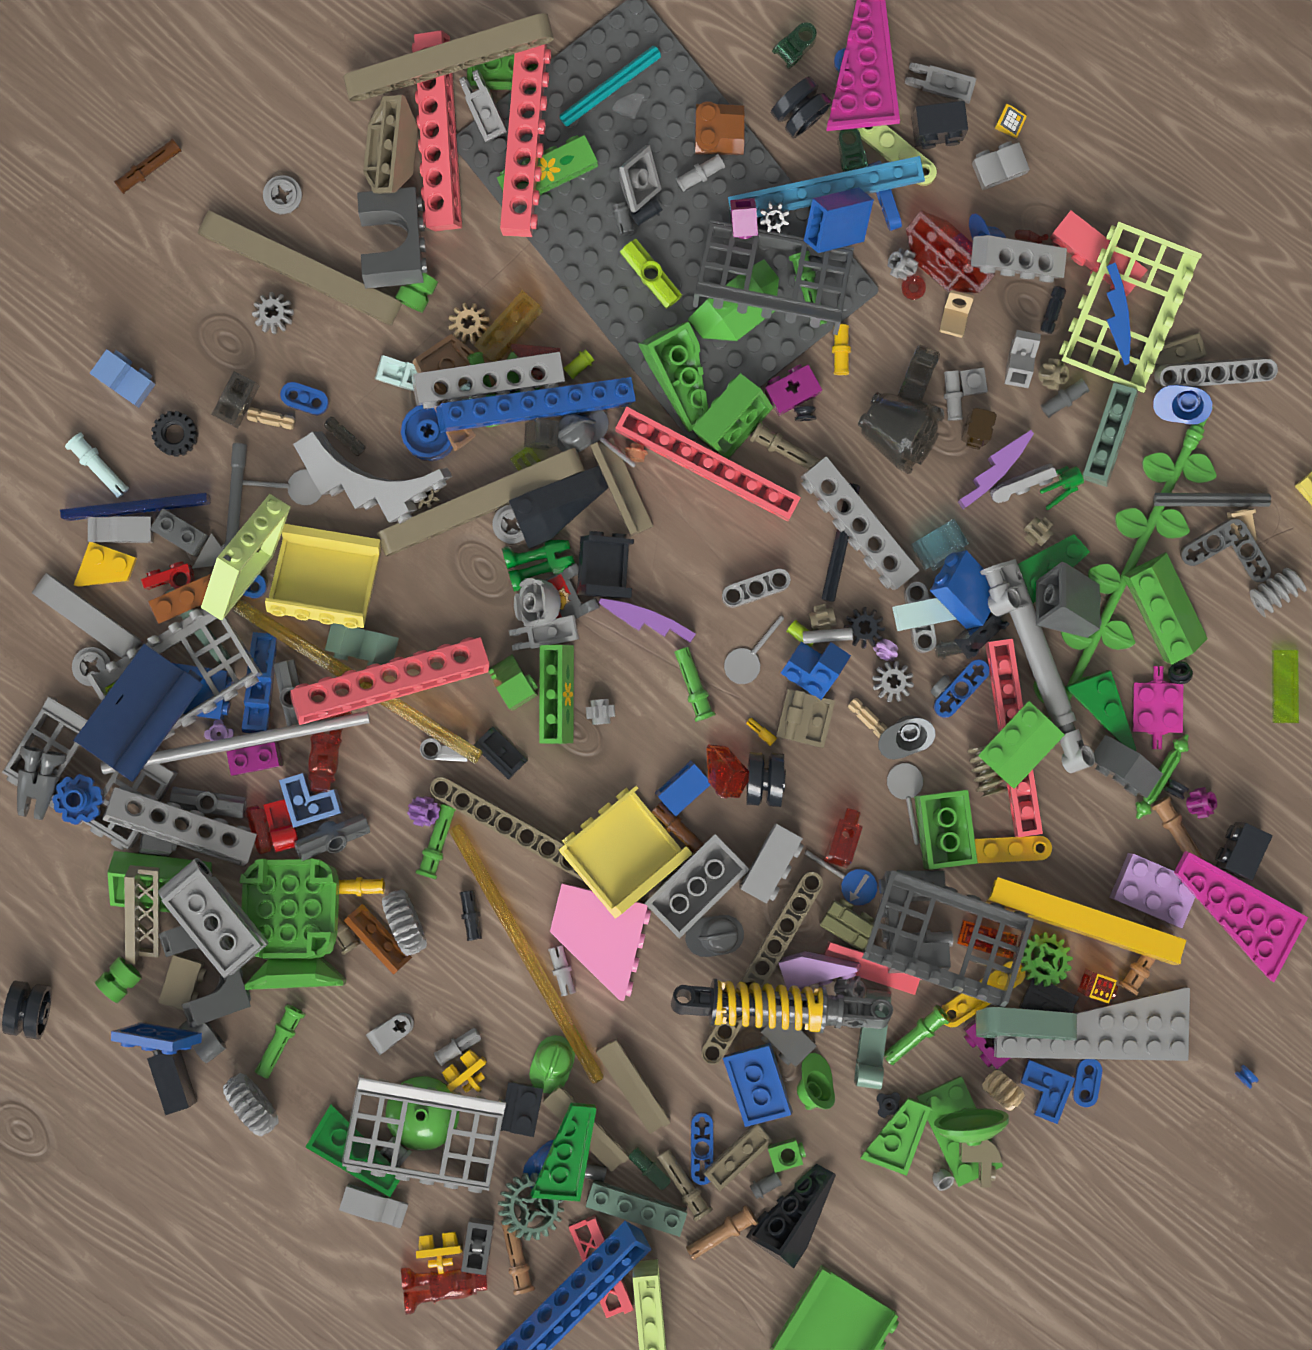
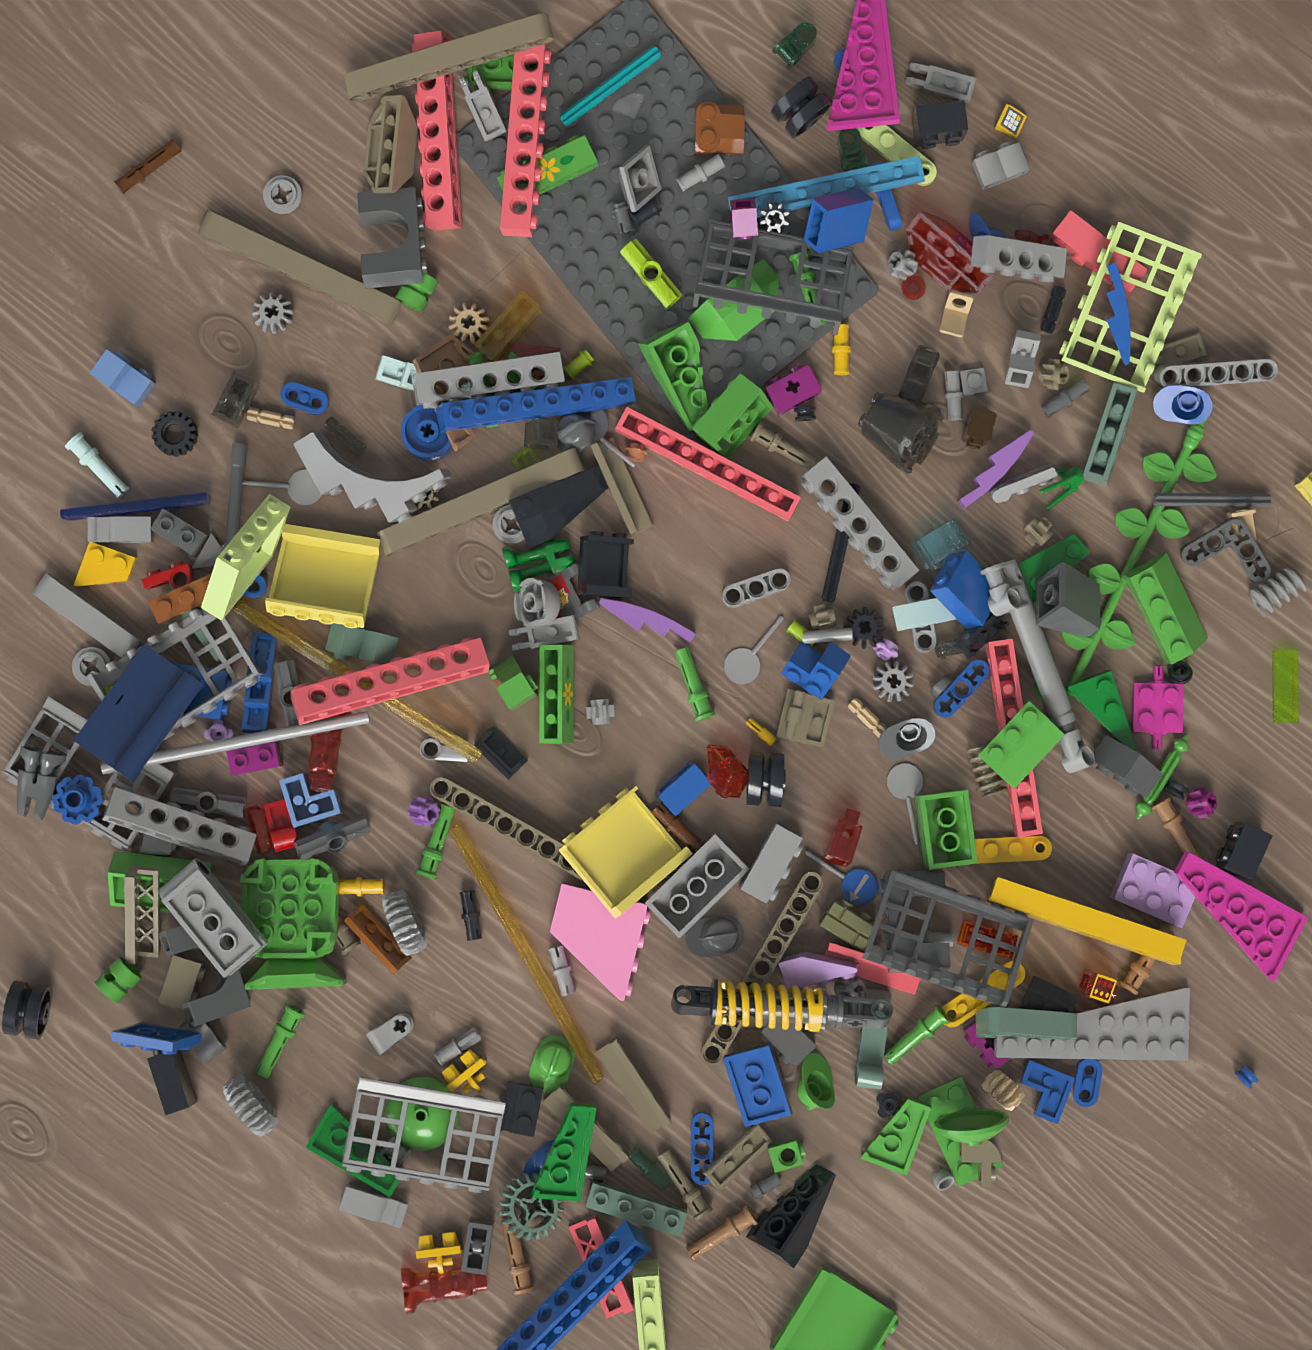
(1050, 967): bright green gear -> none

